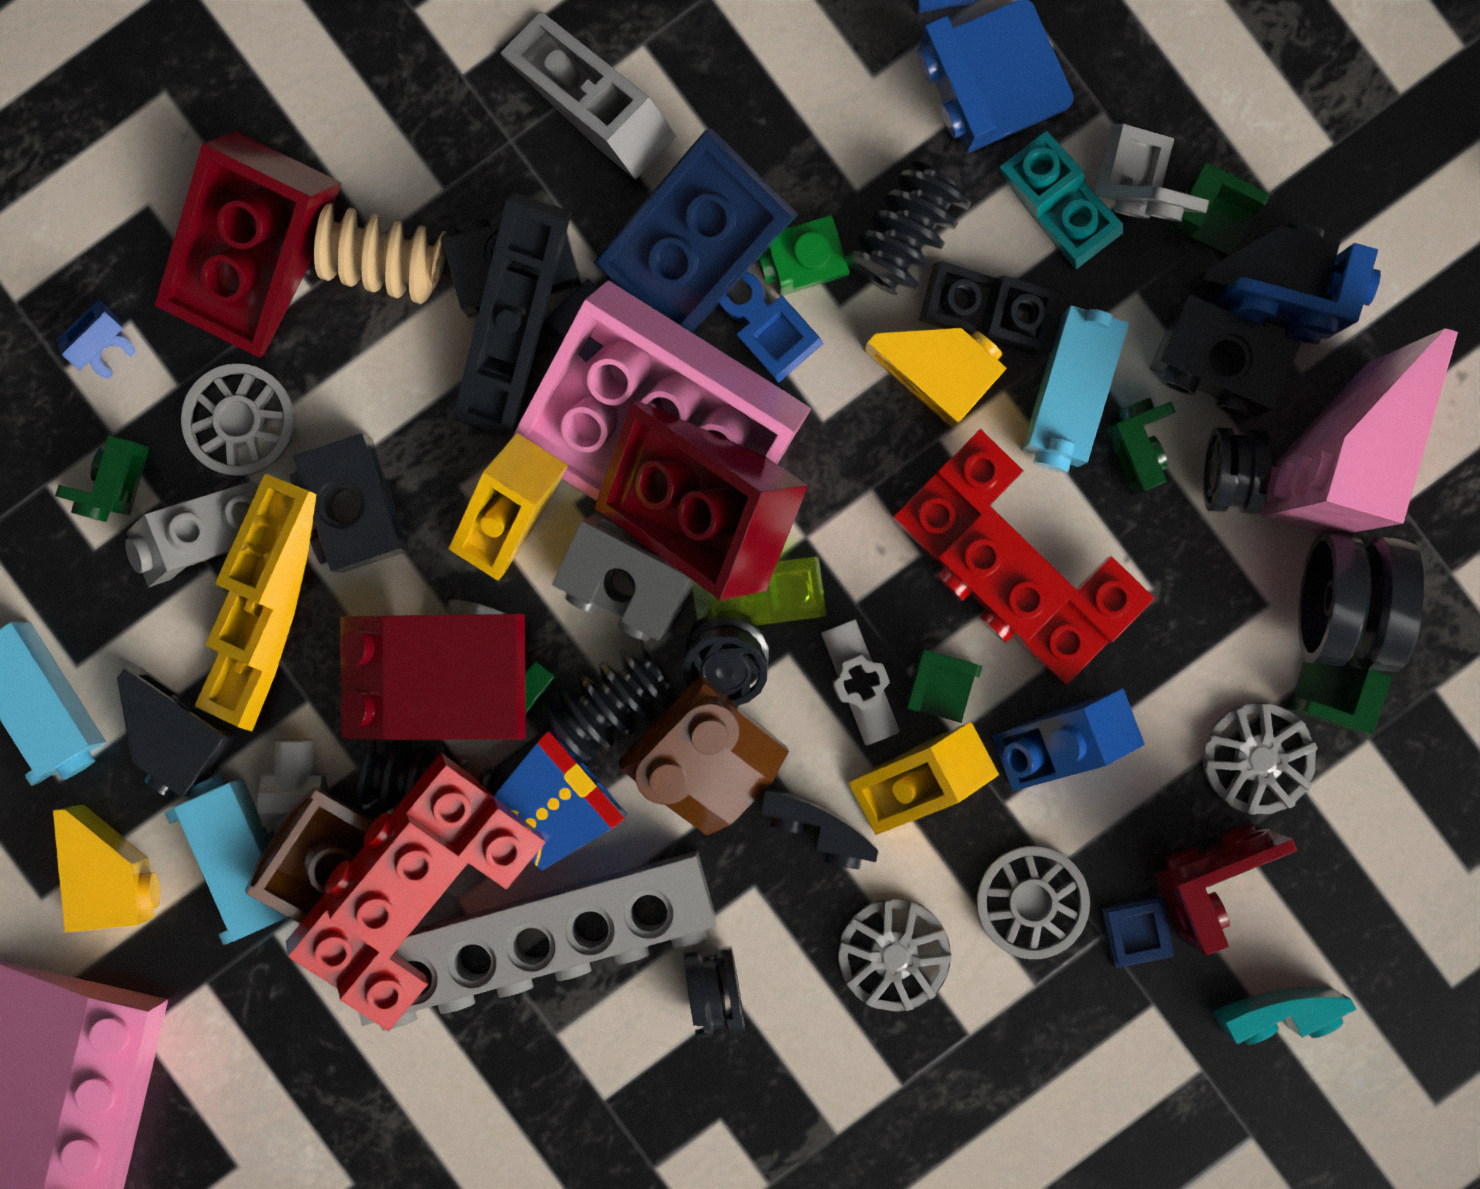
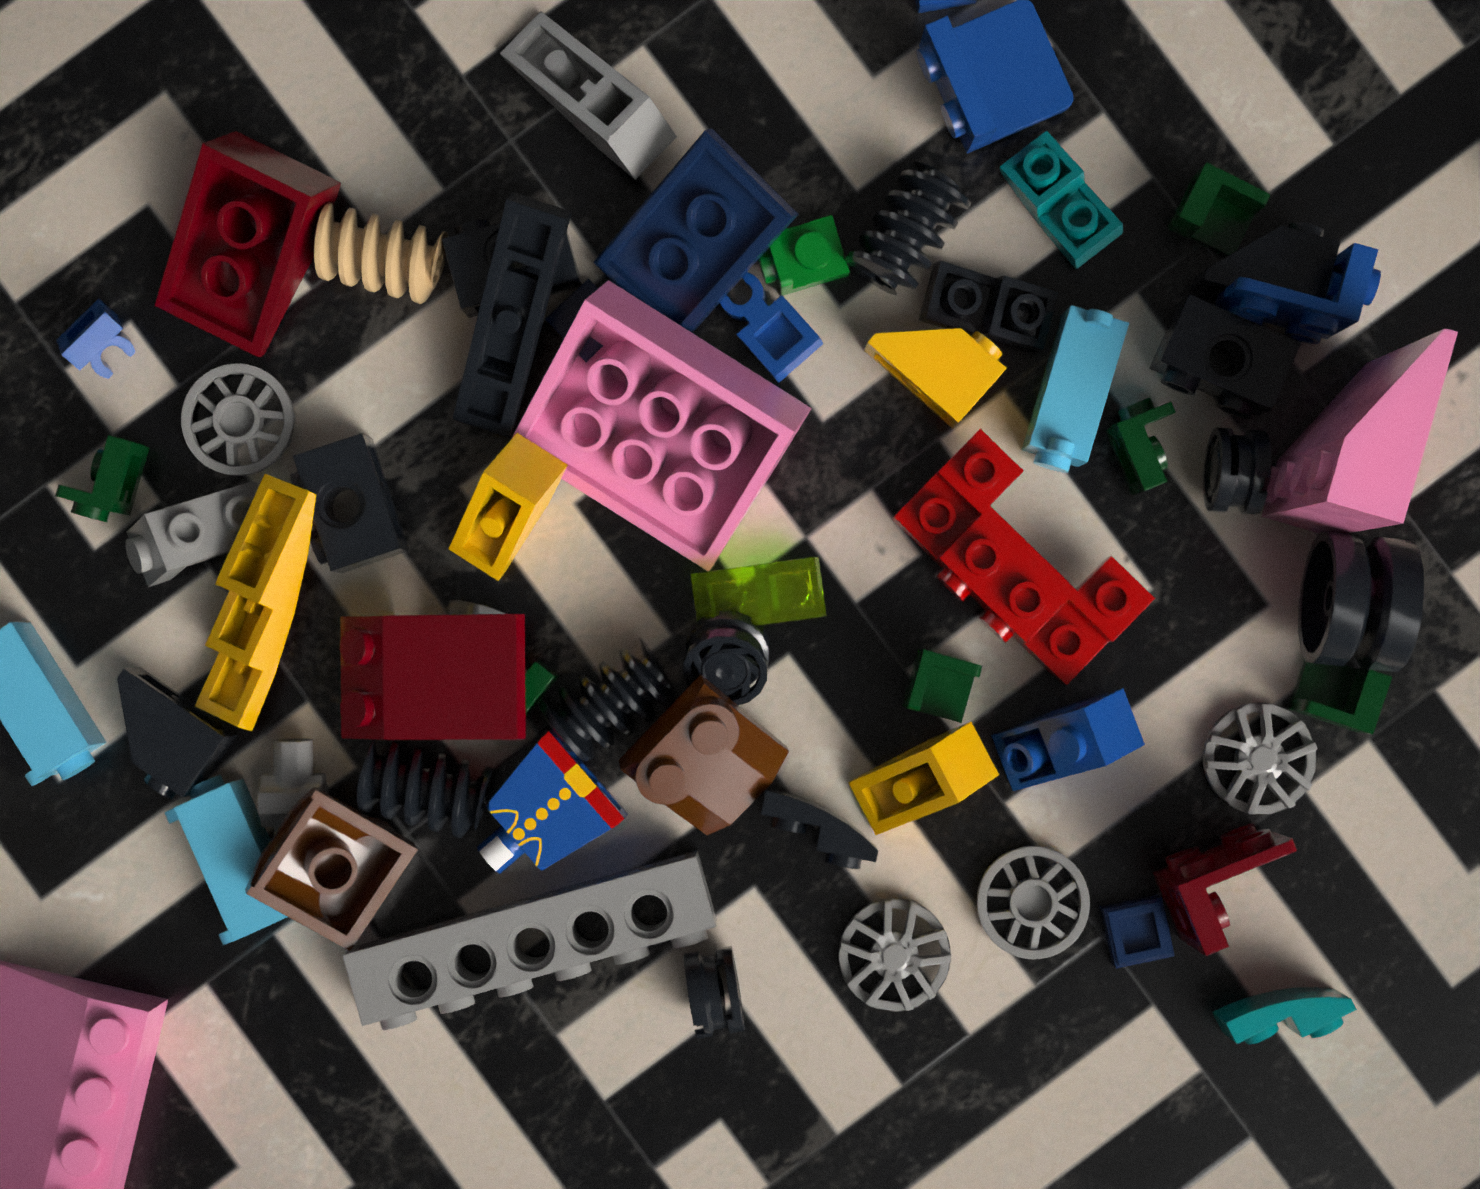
(101, 874): yellow slope -> none
(398, 879): bracket -> none
(588, 583): dark grey brick -> none
(700, 501): dark red slope -> none
(870, 713): light grey axle -> none
(1135, 174): light grey bracket -> none

